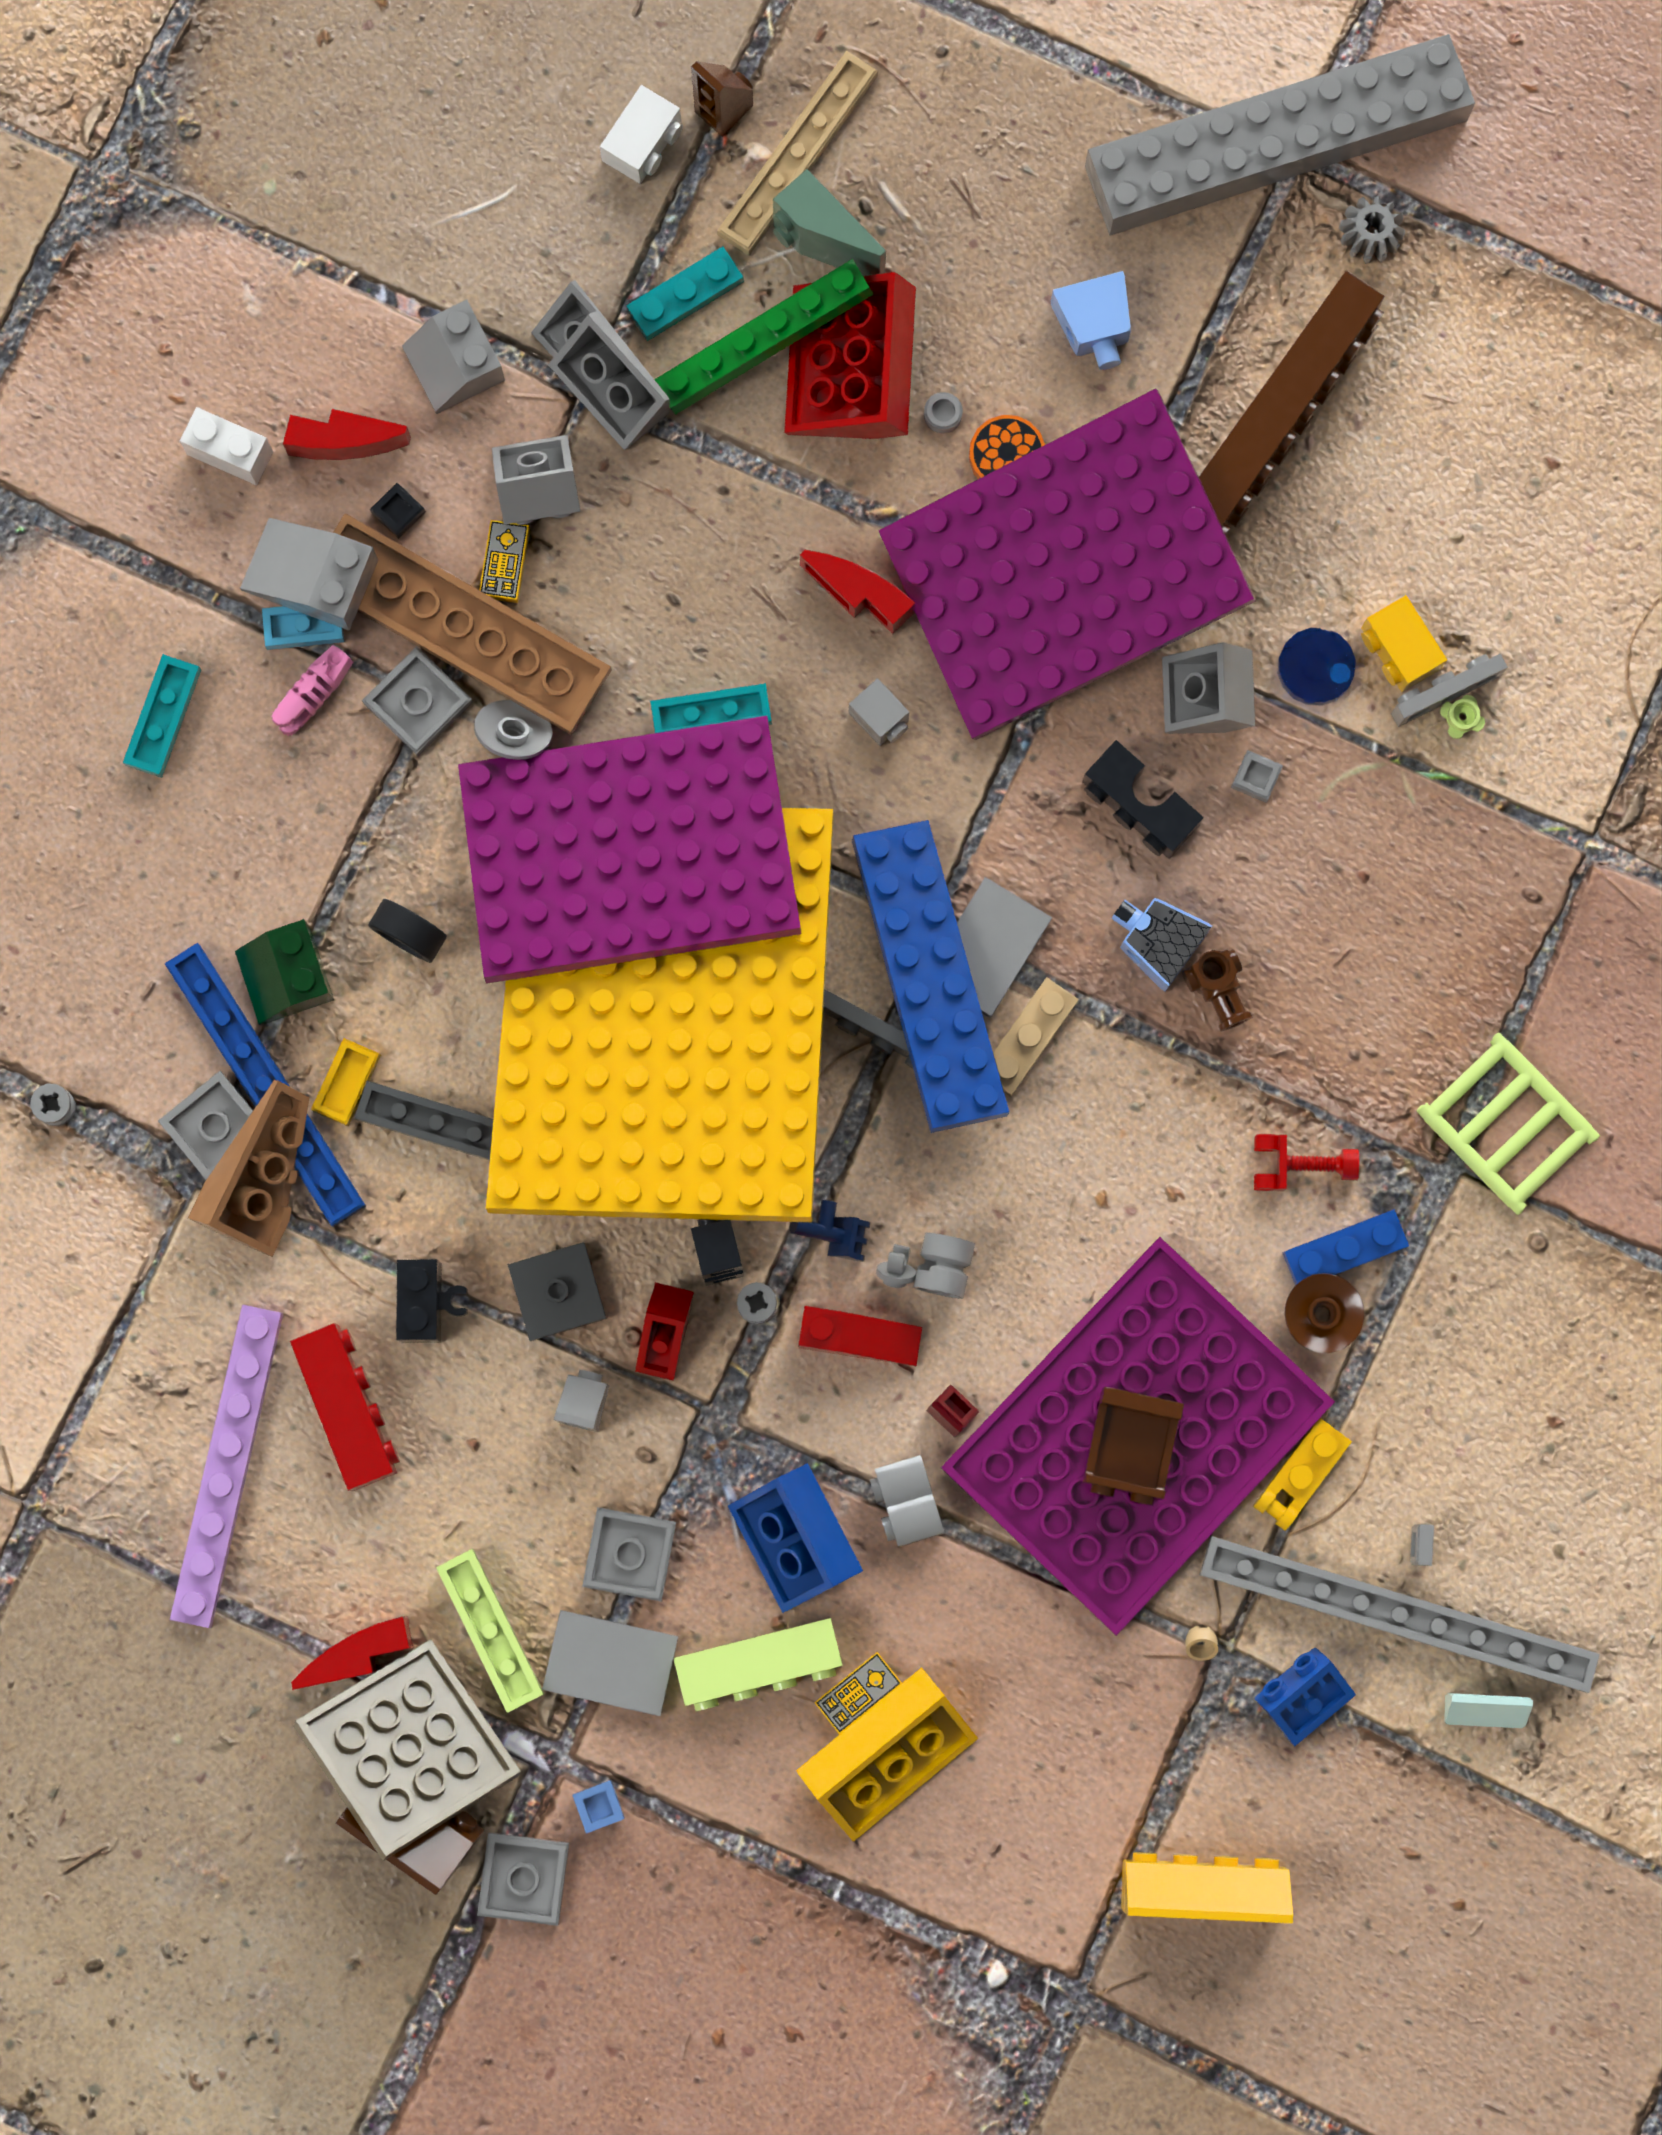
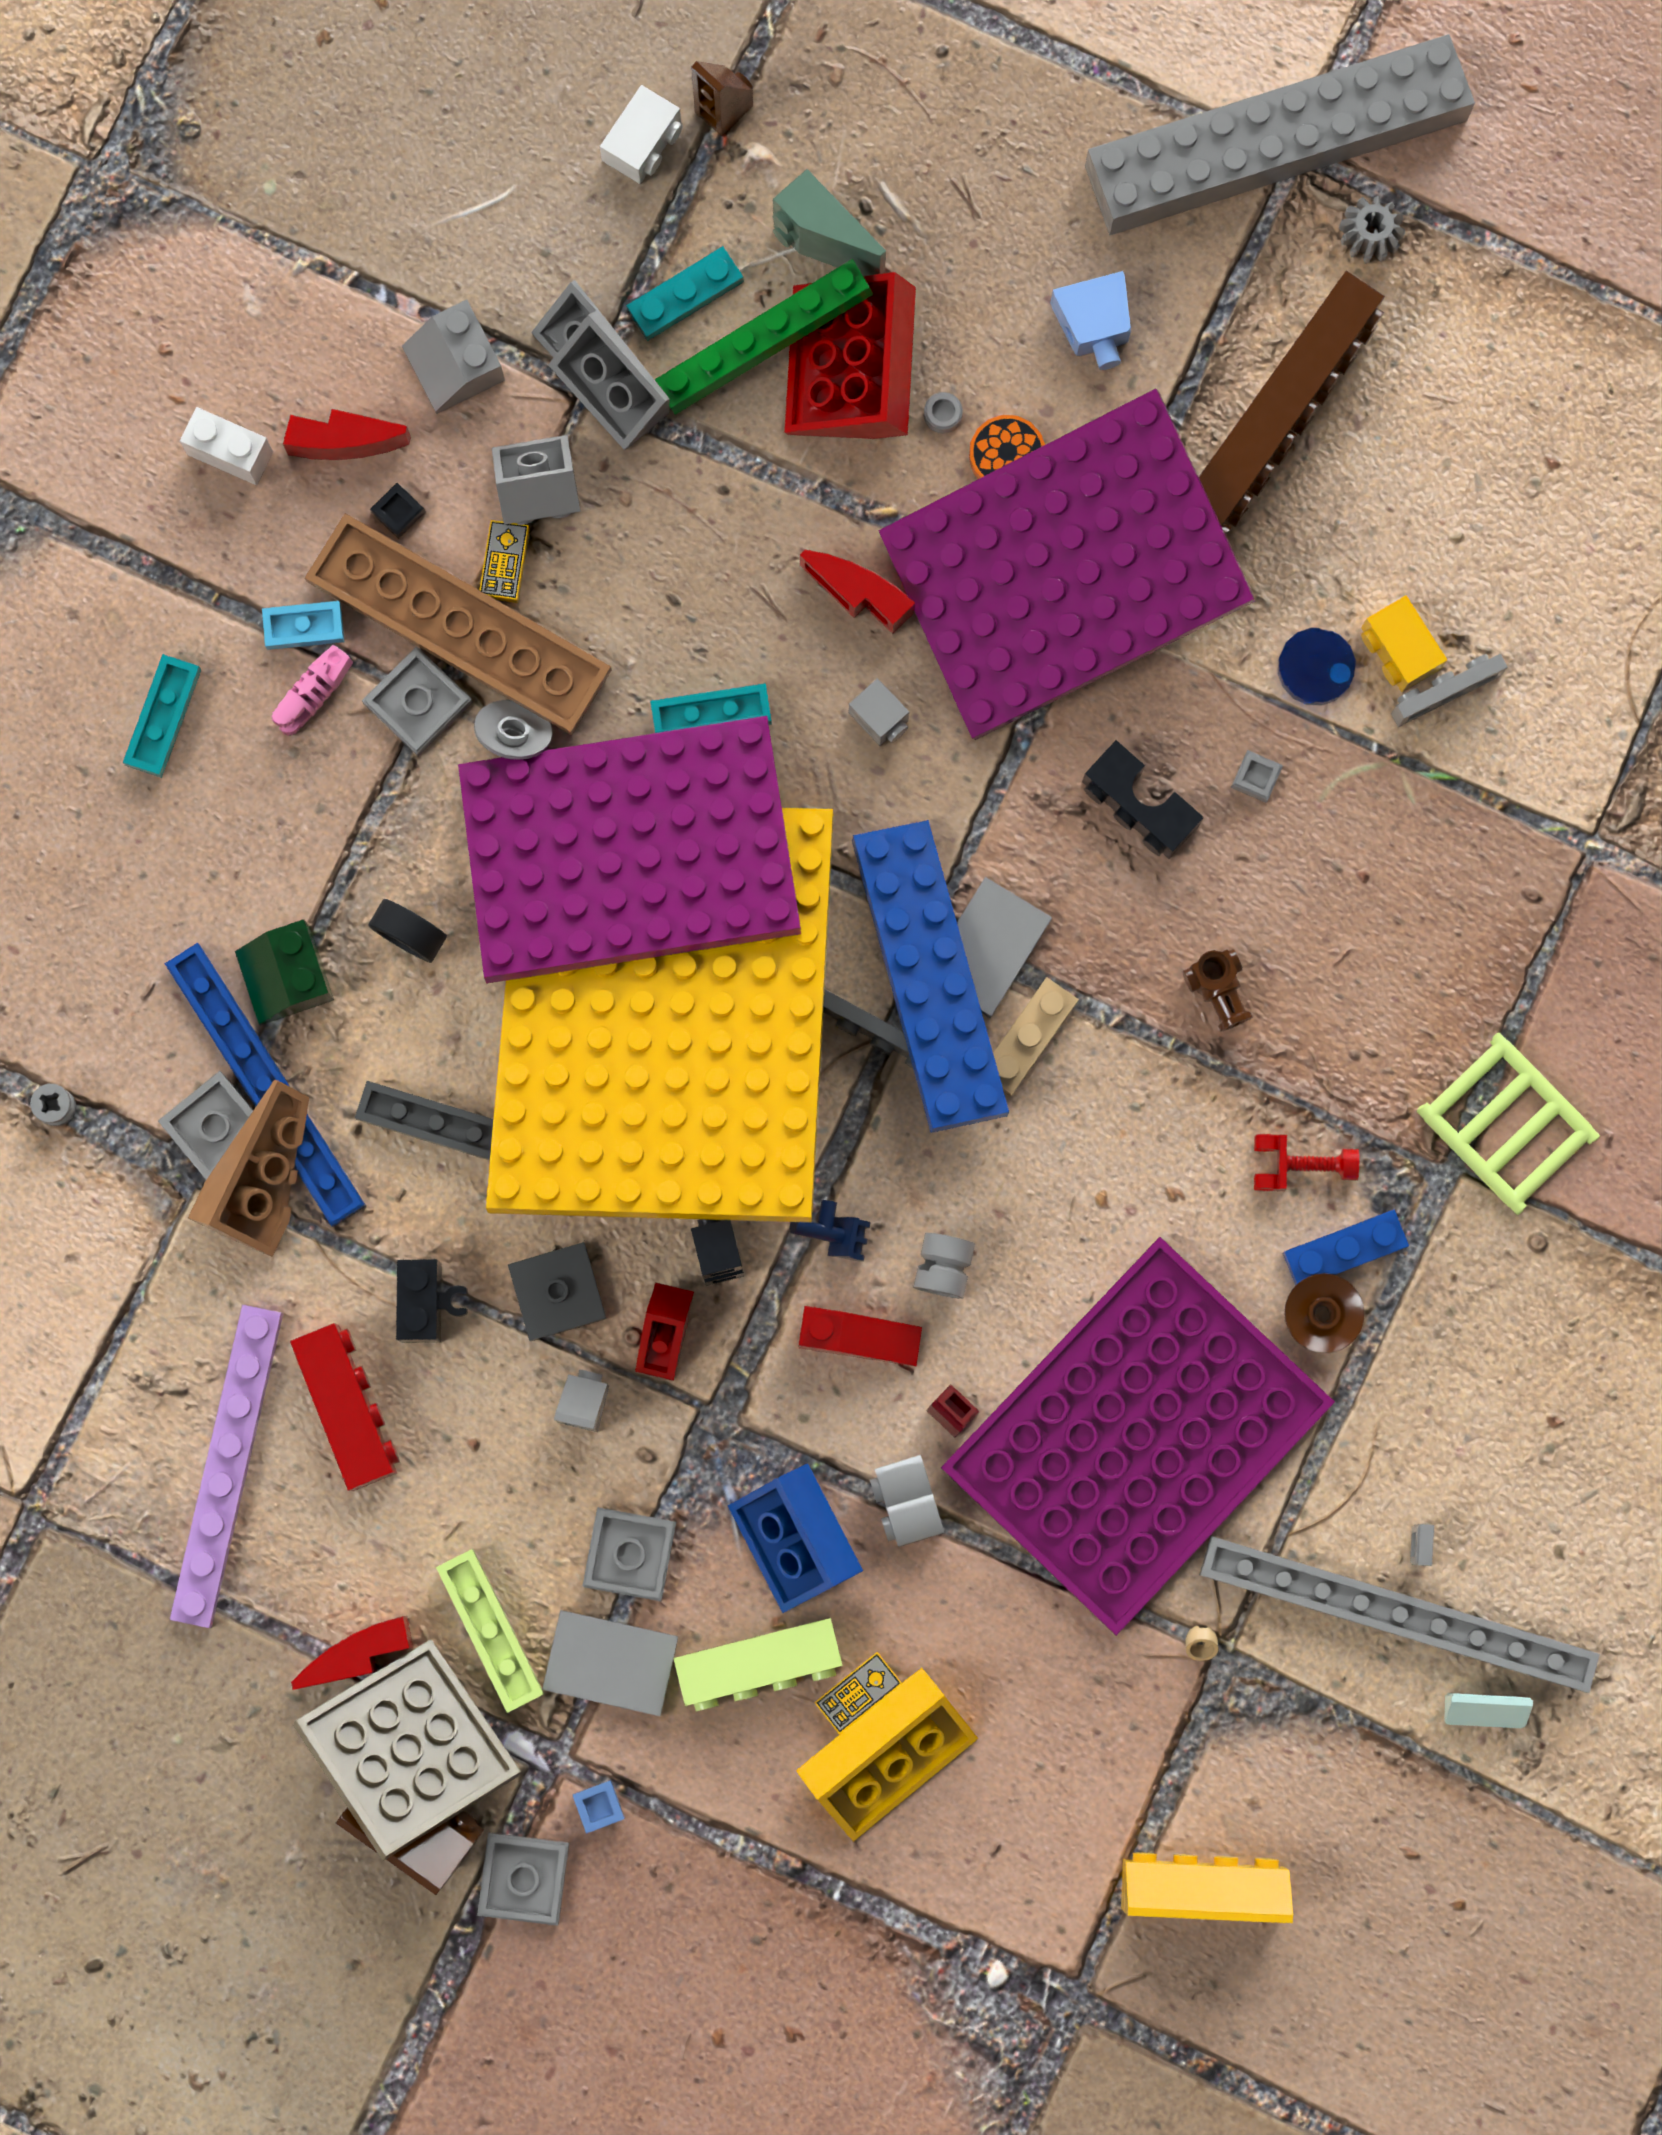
(311, 571): light grey slope -> none
(345, 1082): yellow tile -> none
(755, 1309): light grey wheel -> none
(798, 150): tan tile -> none
(896, 1271): light grey plate -> none
(1132, 1445): reddish brown panel -> none
(1160, 938): torso -> none
(1208, 690): light grey slope -> none
(1303, 1472): yellow plate -> none
(1305, 1695): blue bracket -> none
(1466, 706): yellowish green plate -> none

